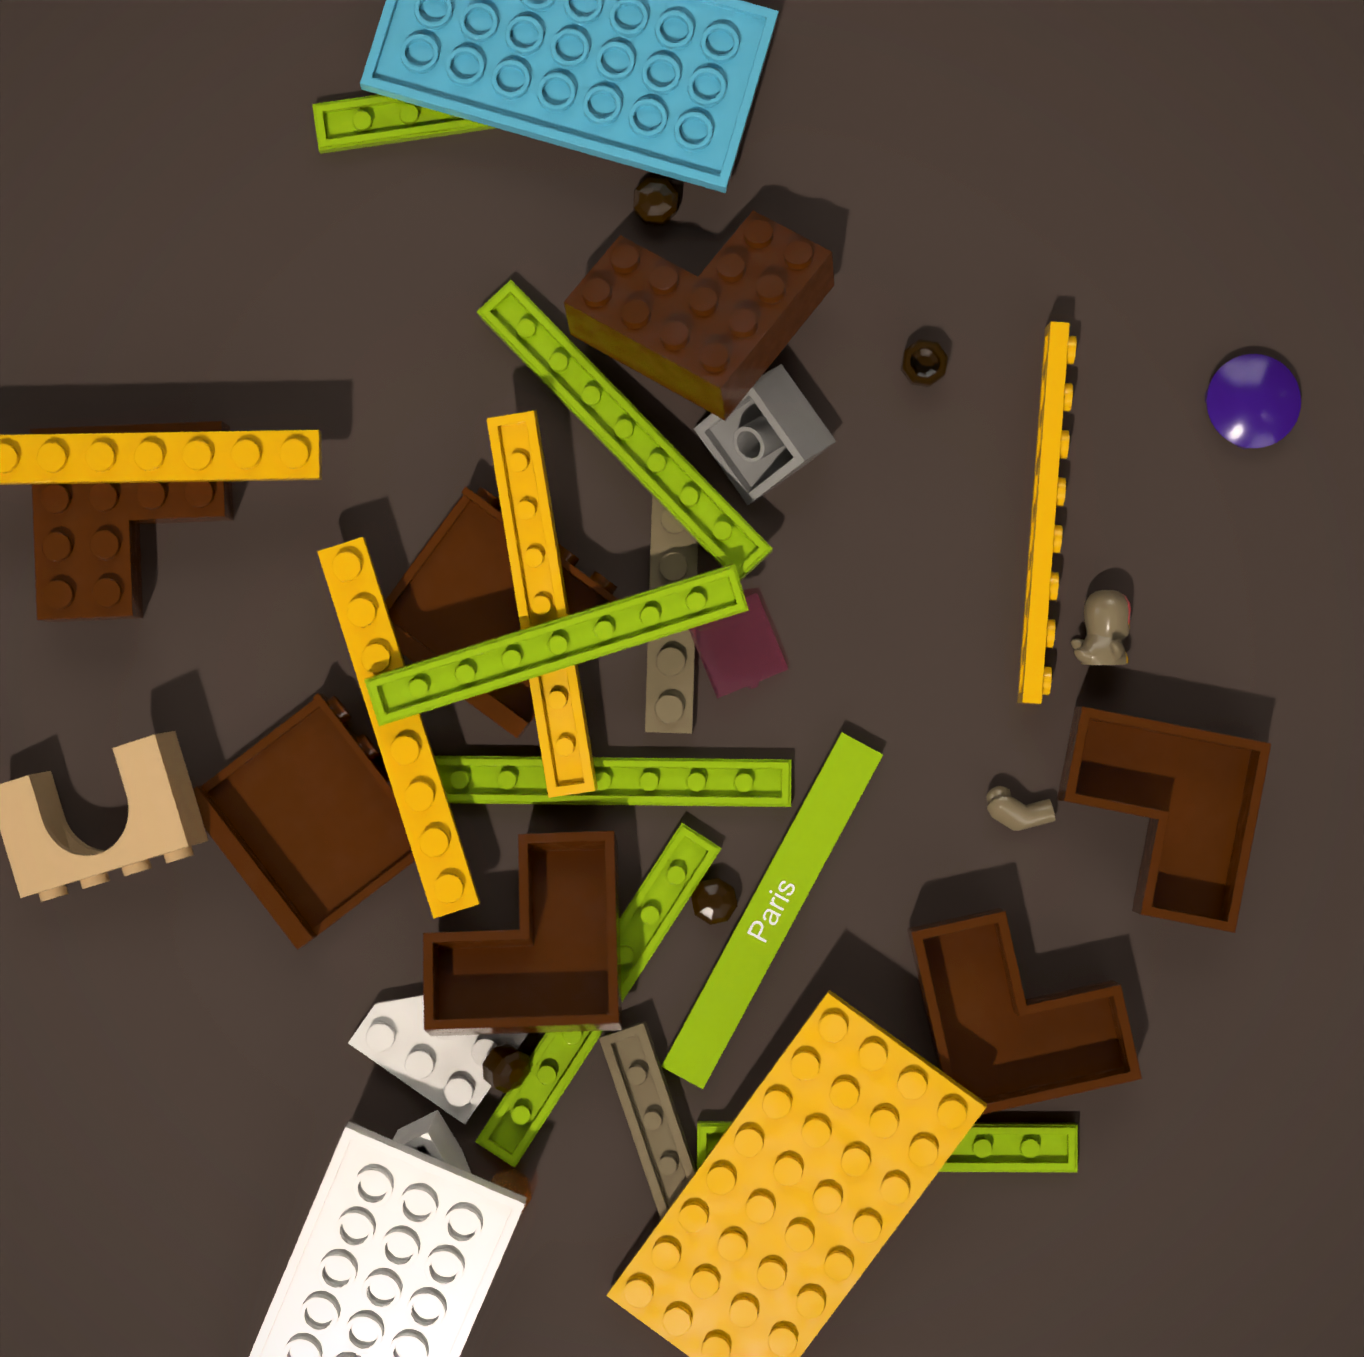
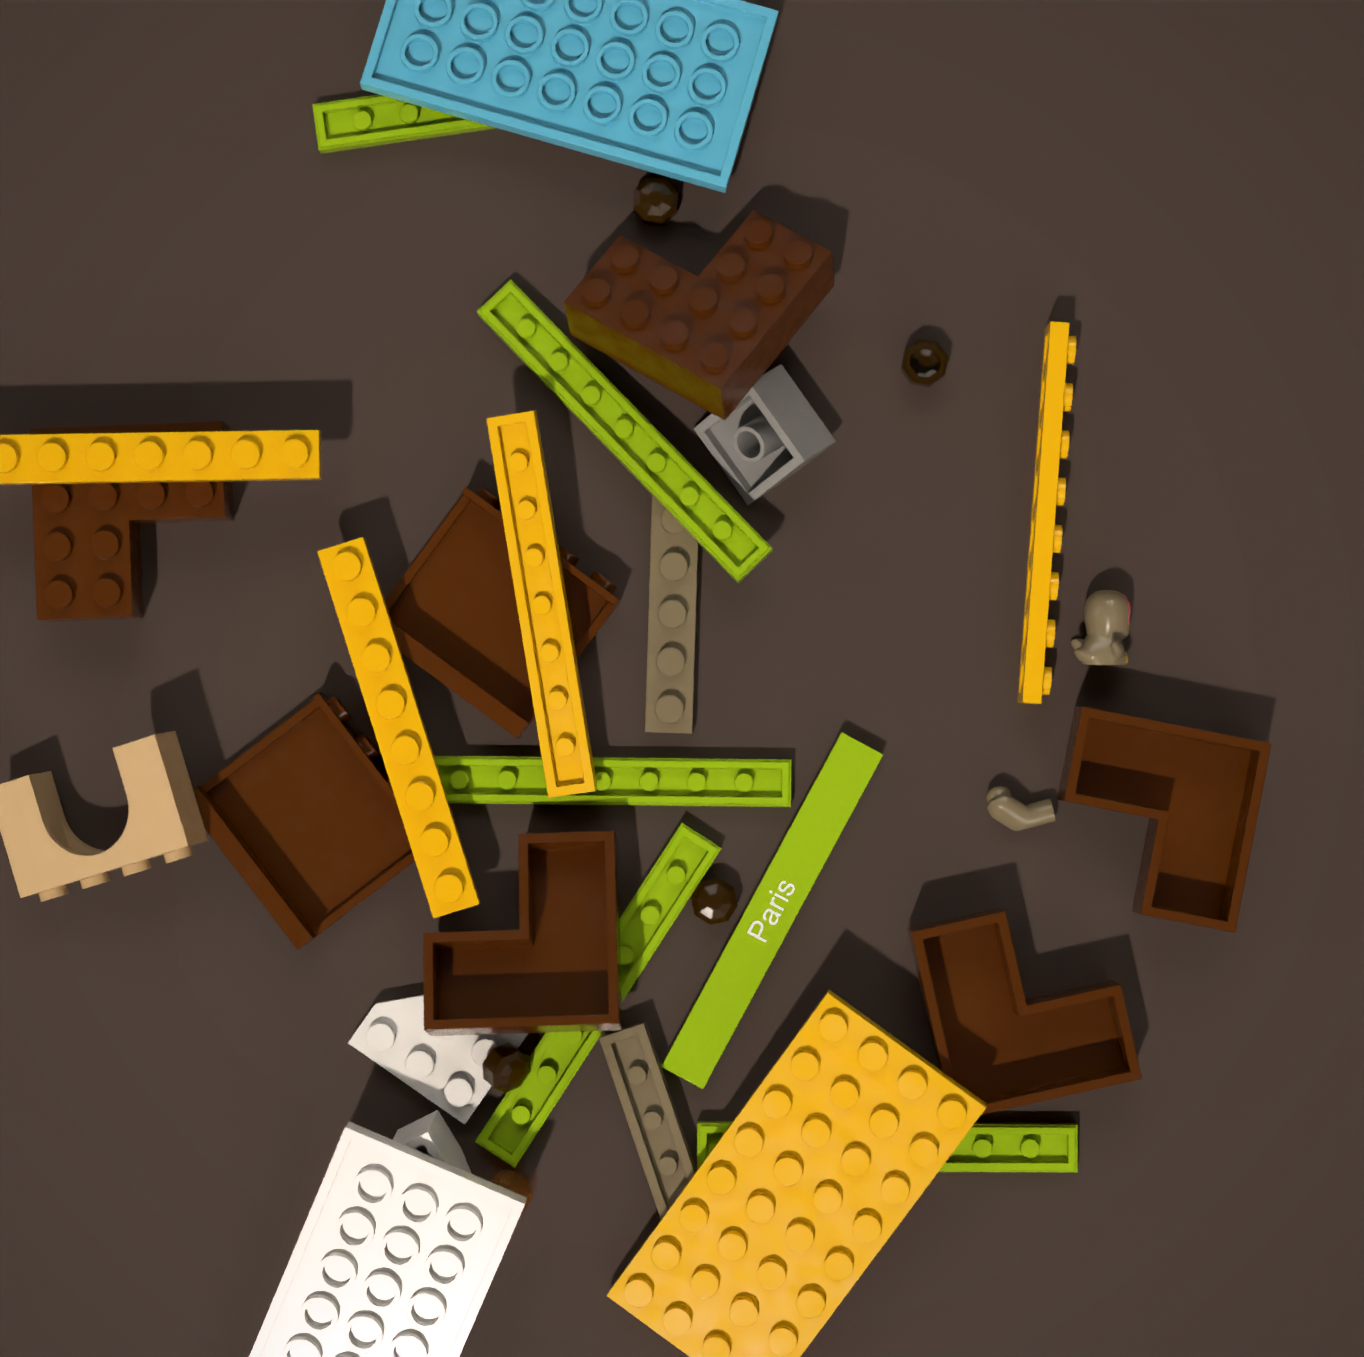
(556, 644): lime tile -> none
(739, 649): clear pink piece -> none
(1253, 401): dark purple dish -> none

